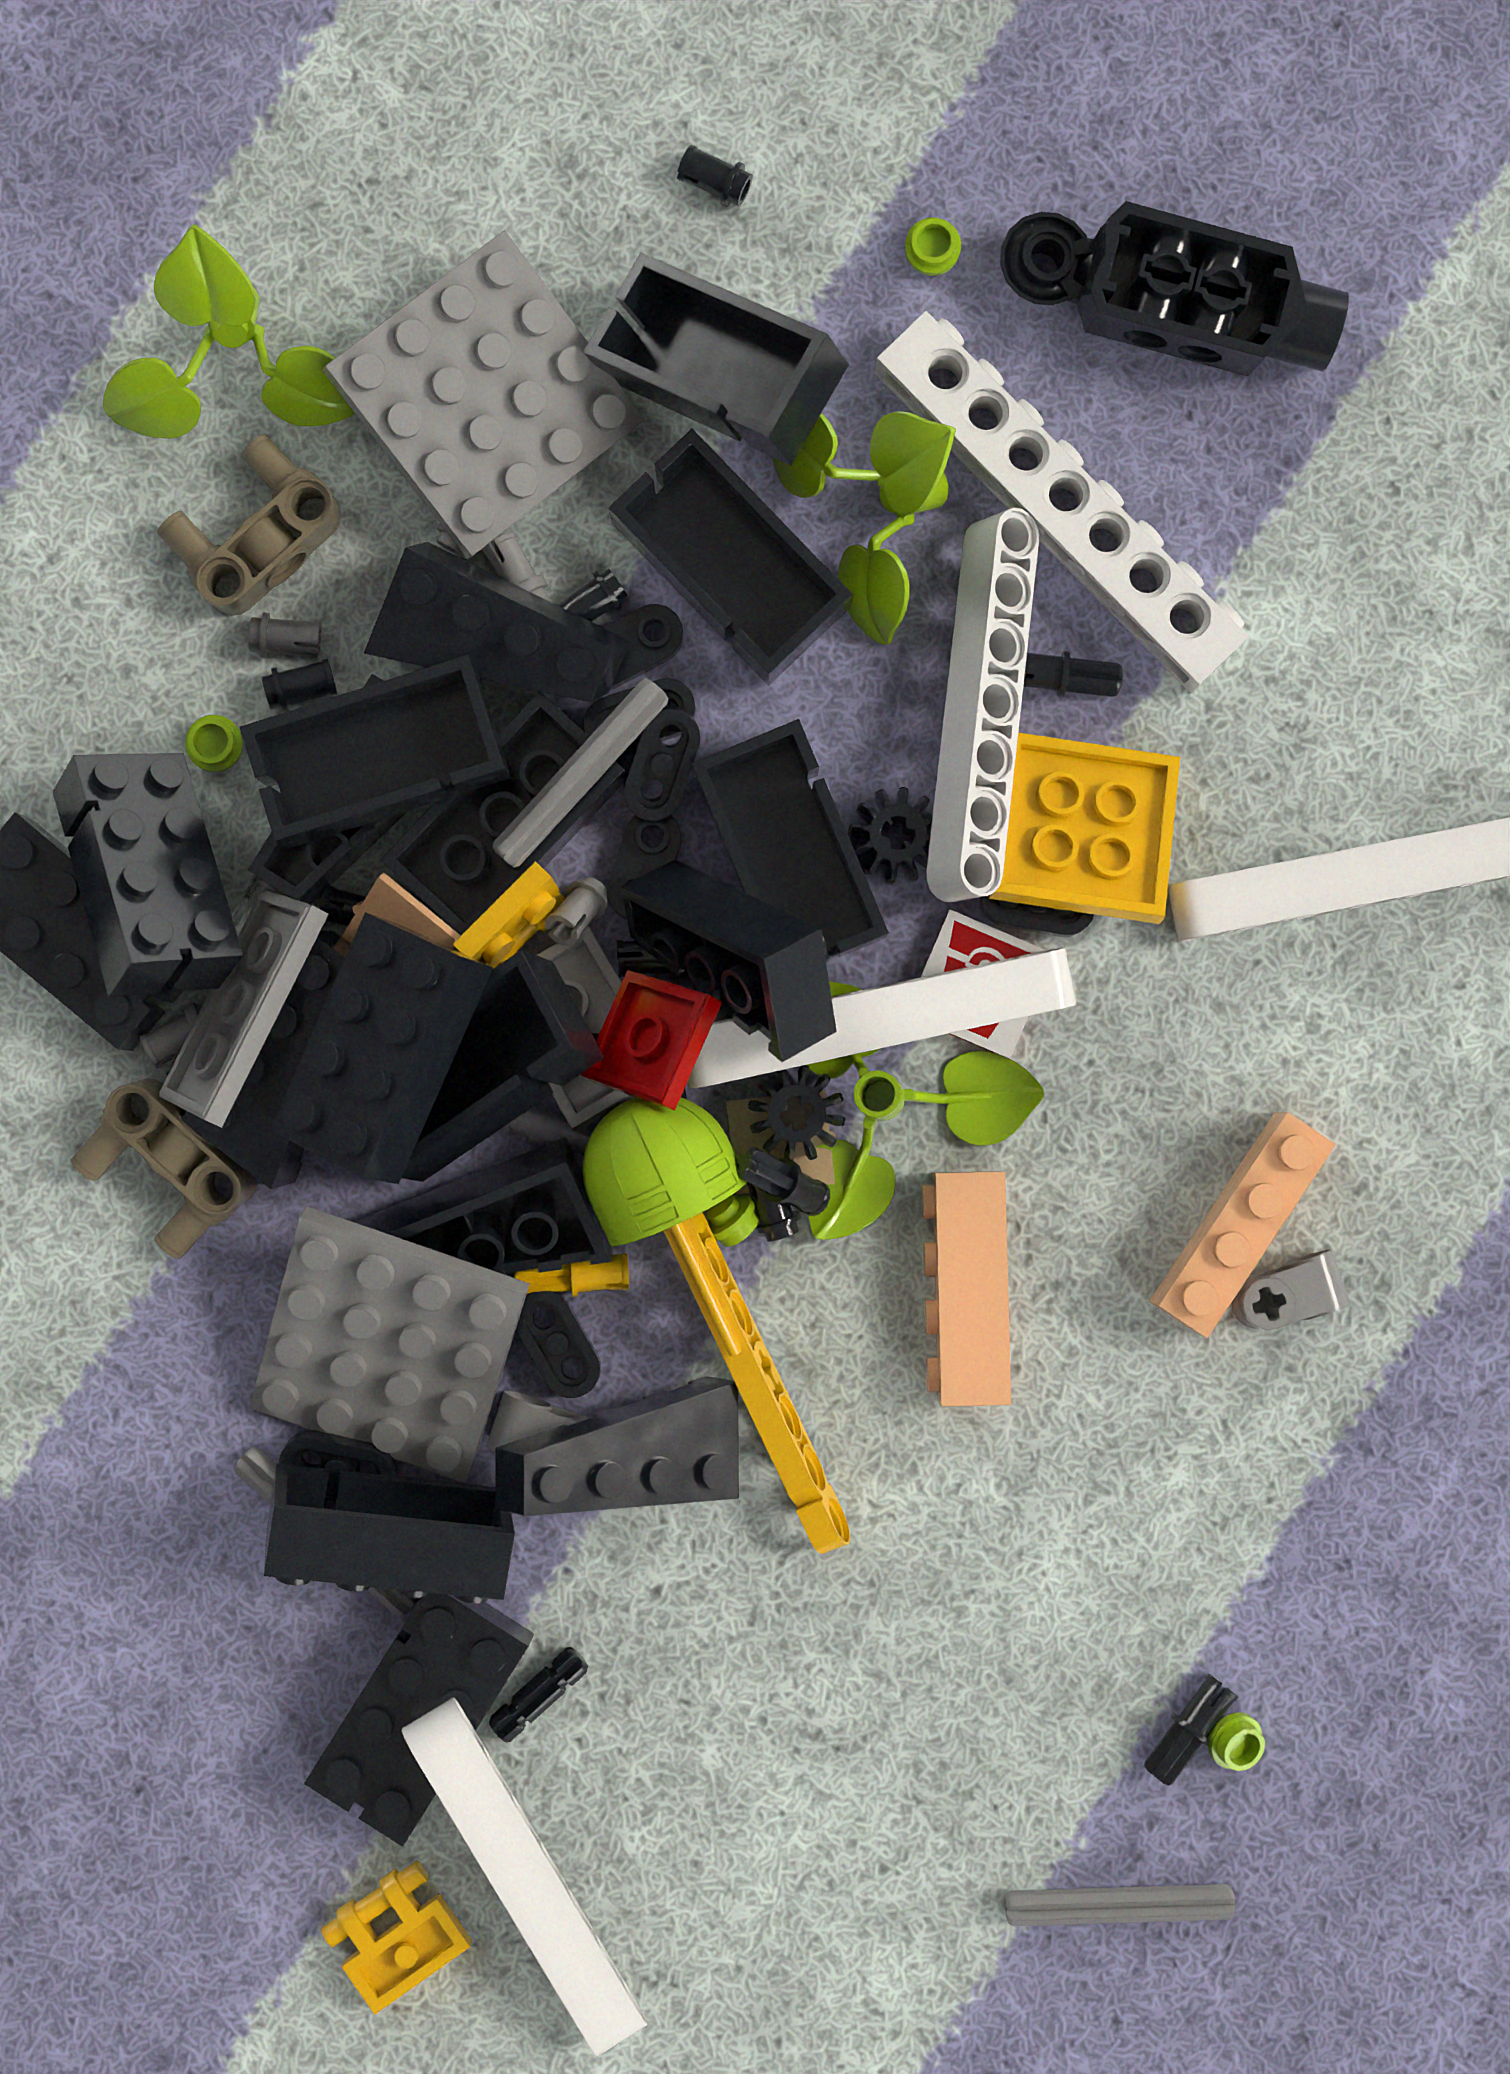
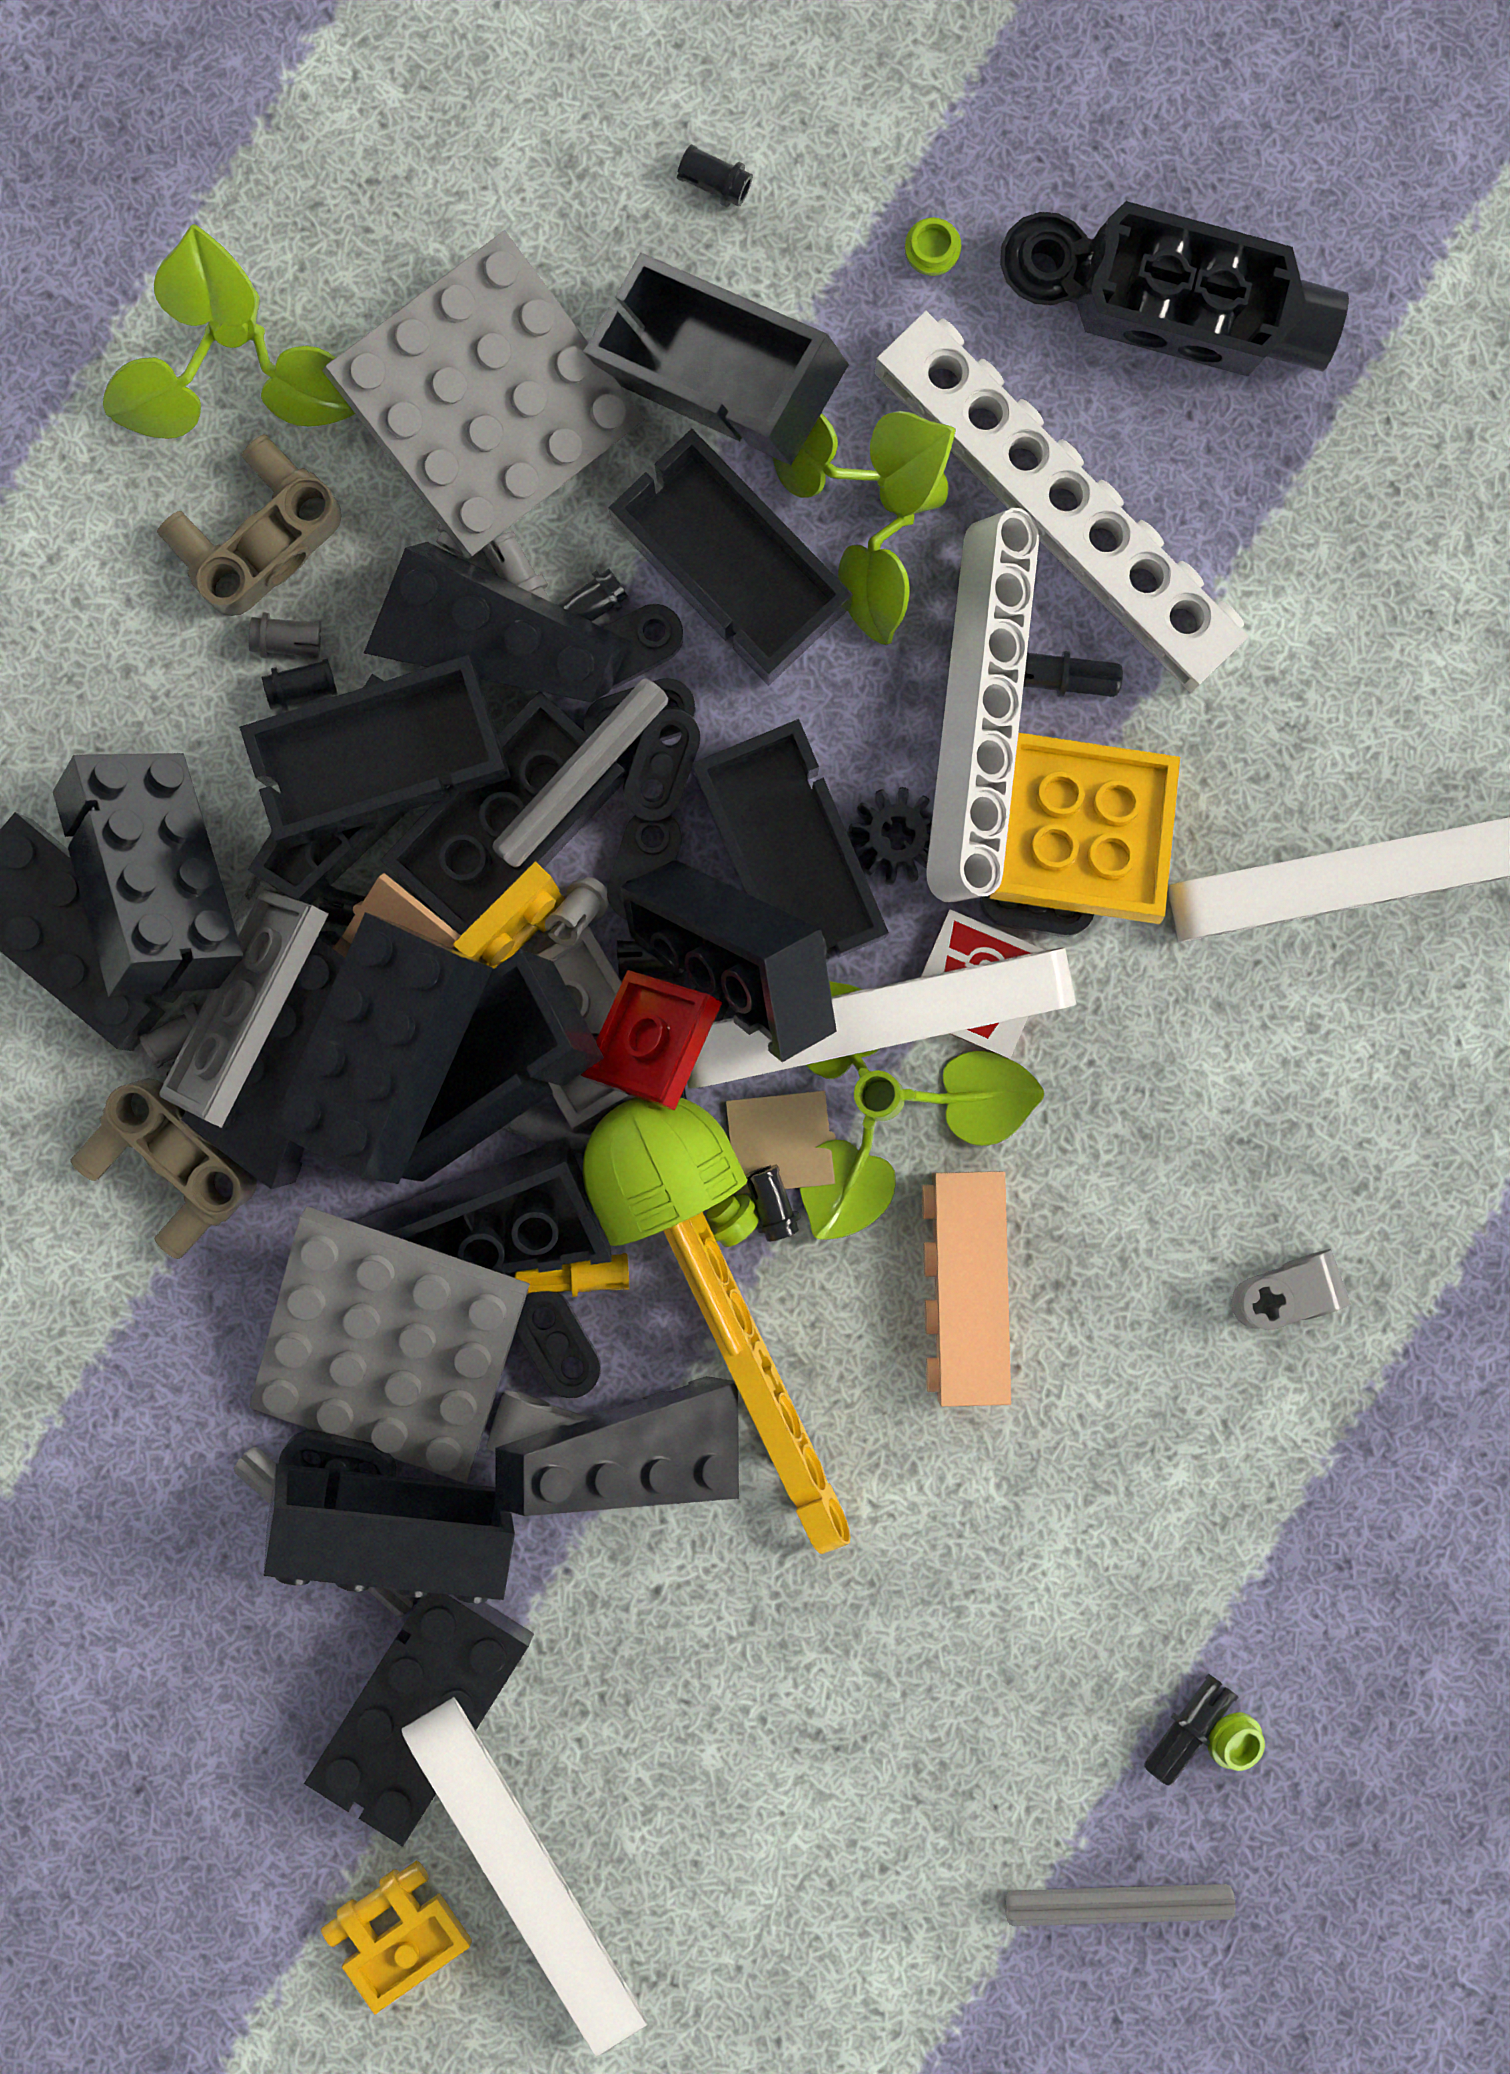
(214, 743): lime plate -> none
(538, 1694): black axle -> none
(783, 1181): black axle -> none
(813, 1121): black gear -> none
(1242, 1223): light nougat brick -> none

